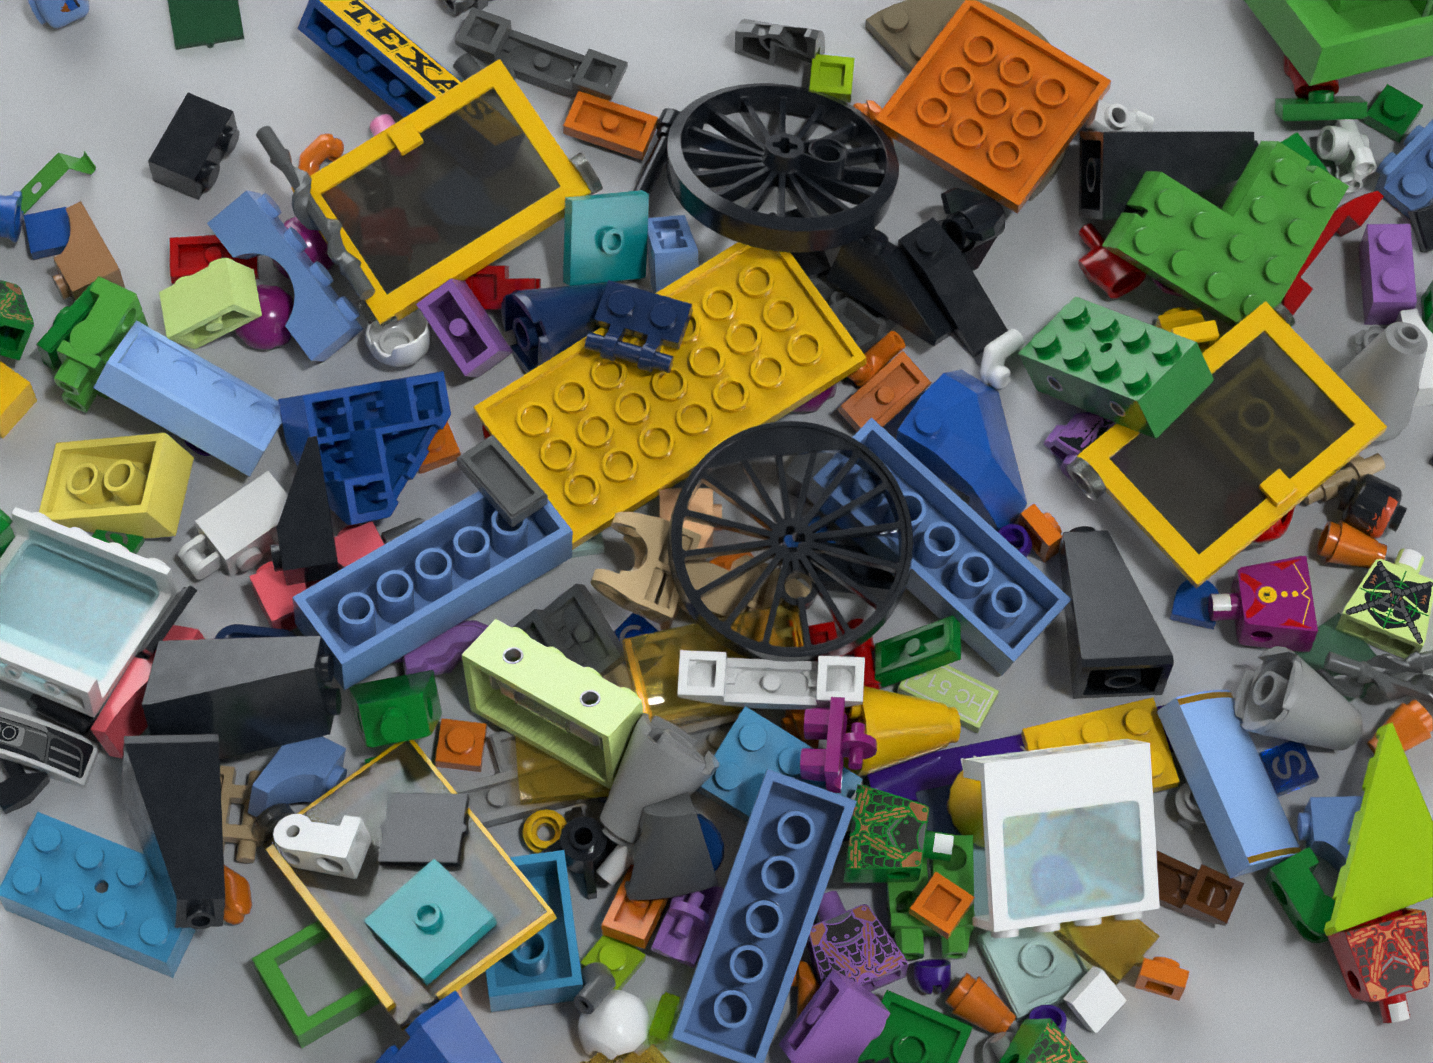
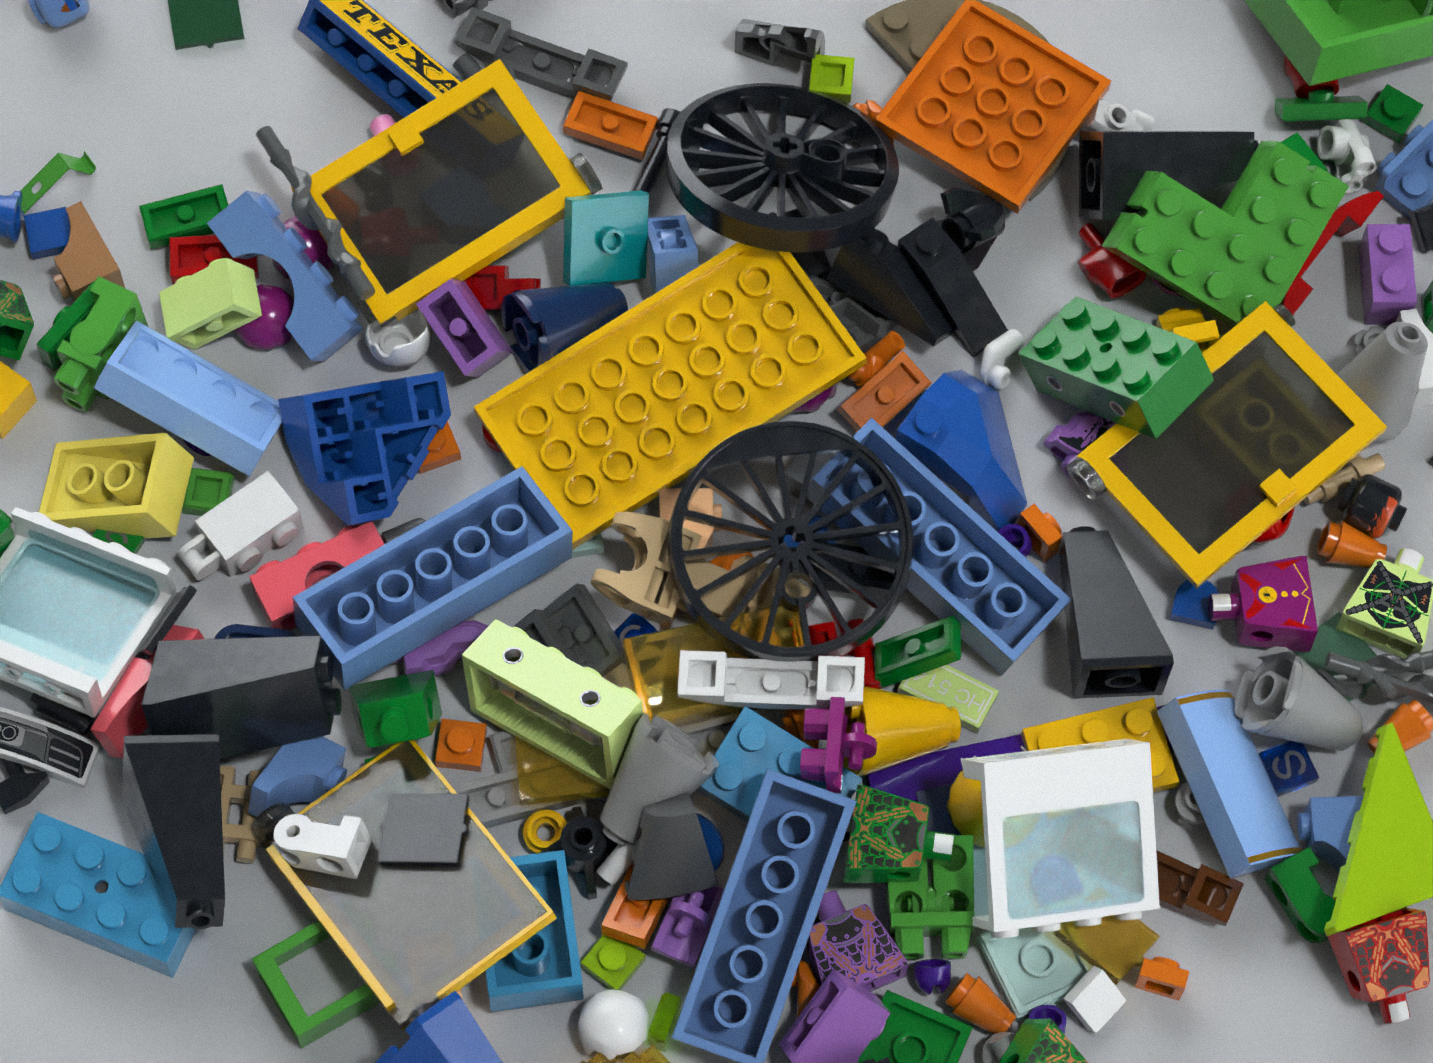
(182, 215): none -> green plate
(194, 146): black brick -> none
(206, 490): none -> bright green tile
(237, 897): orange arm -> none
(305, 526): black slope -> none
(321, 148): orange arm -> none
(430, 922): plate -> none
(502, 480): dark grey tile -> none
(597, 984): dark grey arm -> none
(643, 316): dark blue plate -> none
(941, 905): orange plate -> none

